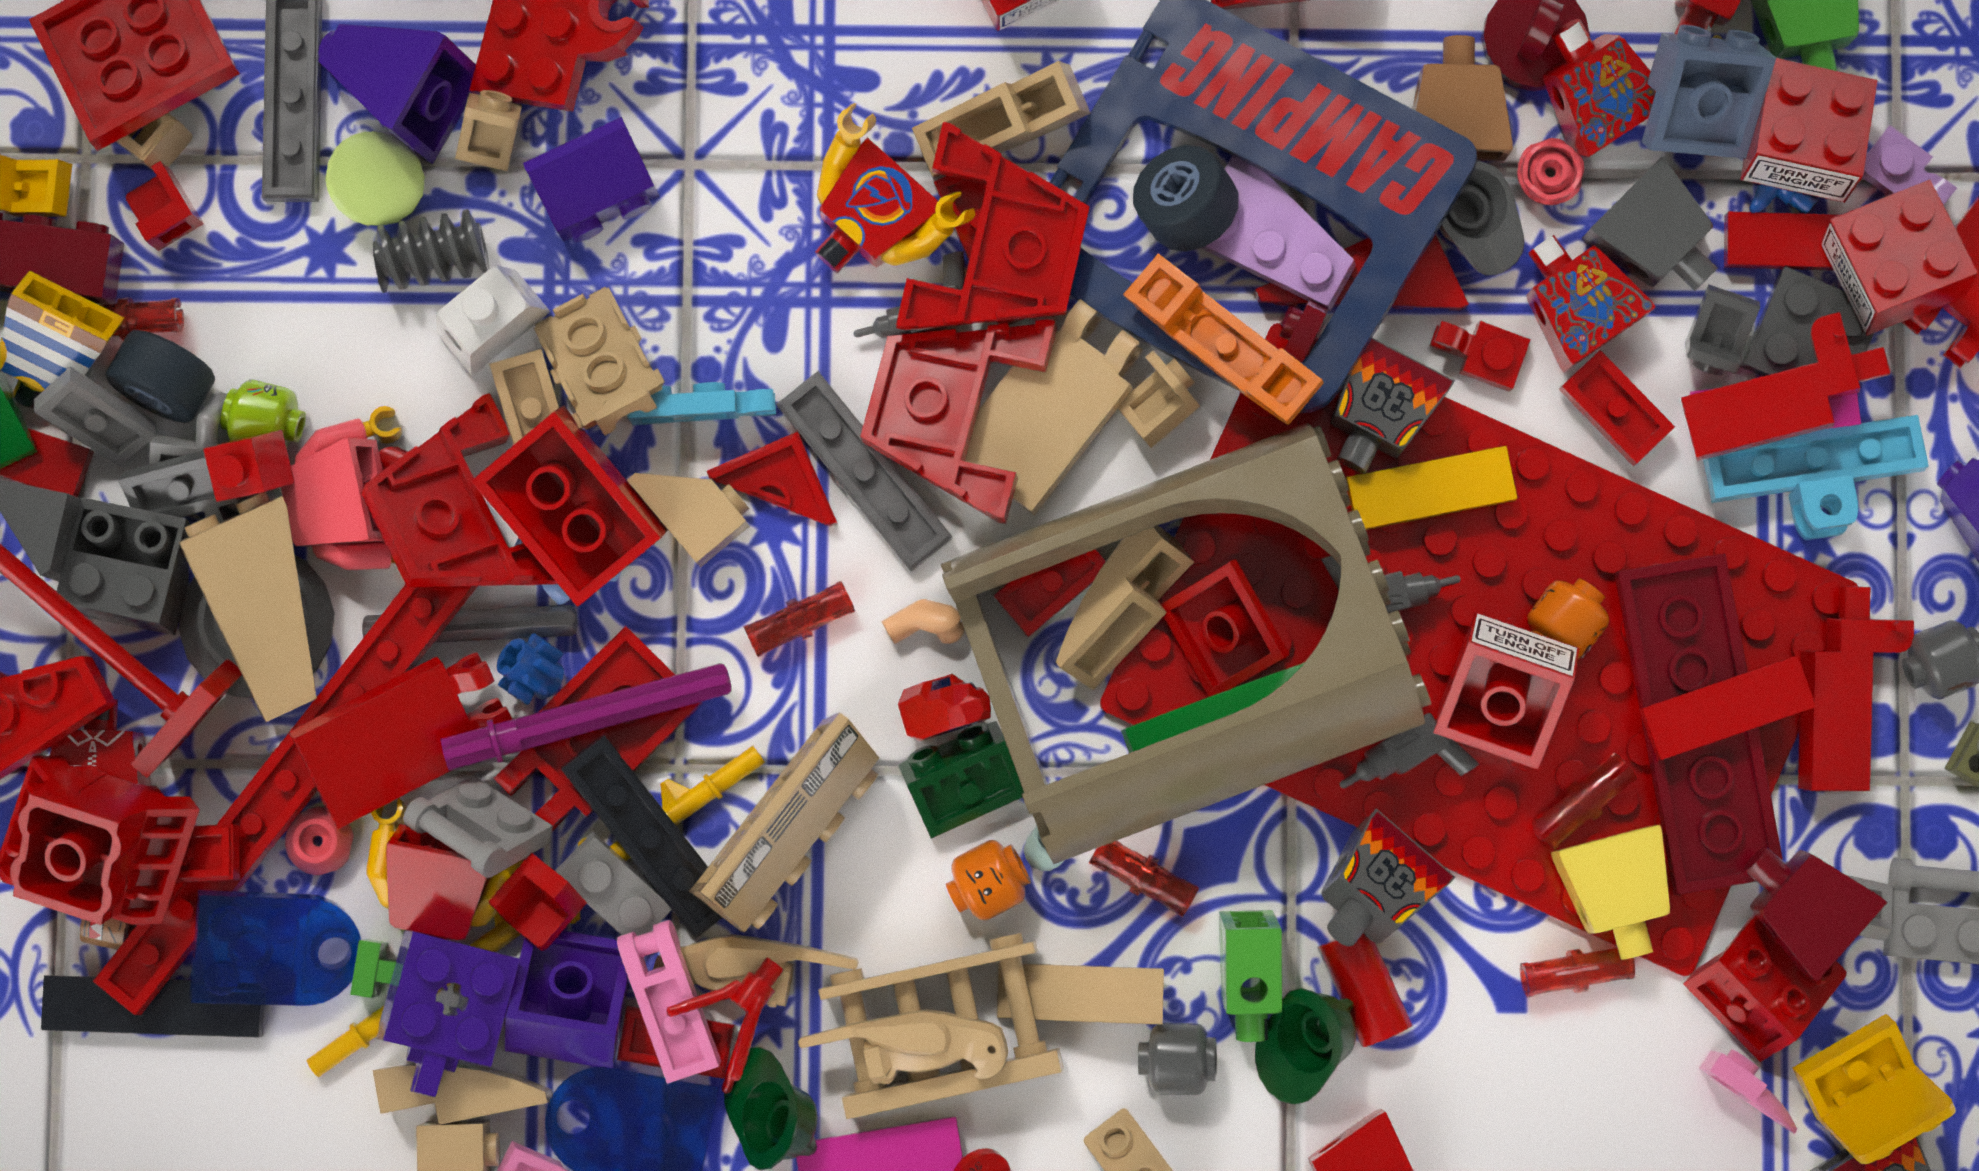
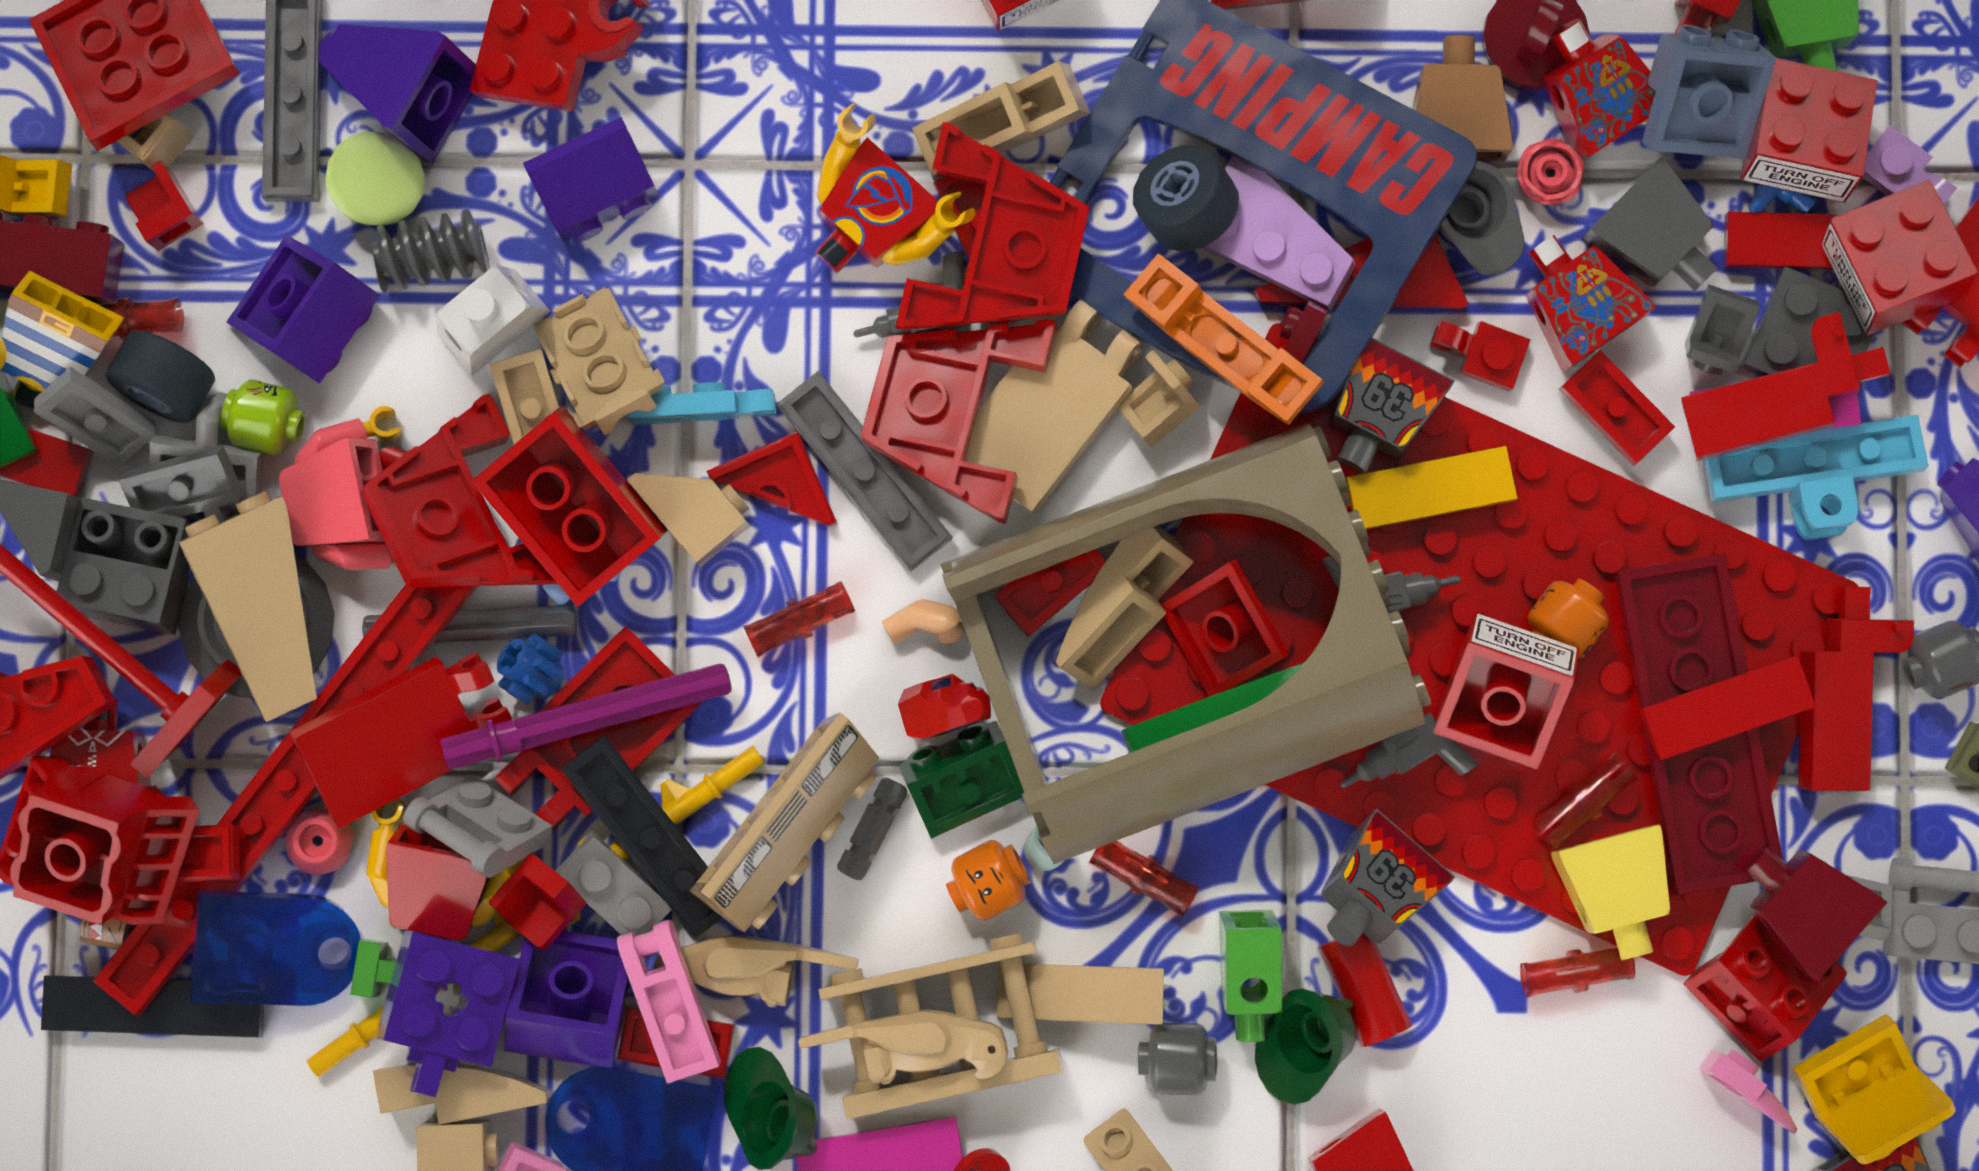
(248, 465): red brick -> none
(304, 308): none -> dark purple slope
(488, 129): tan bracket -> none
(750, 996): red plant -> none
(872, 829): none -> dark grey axle

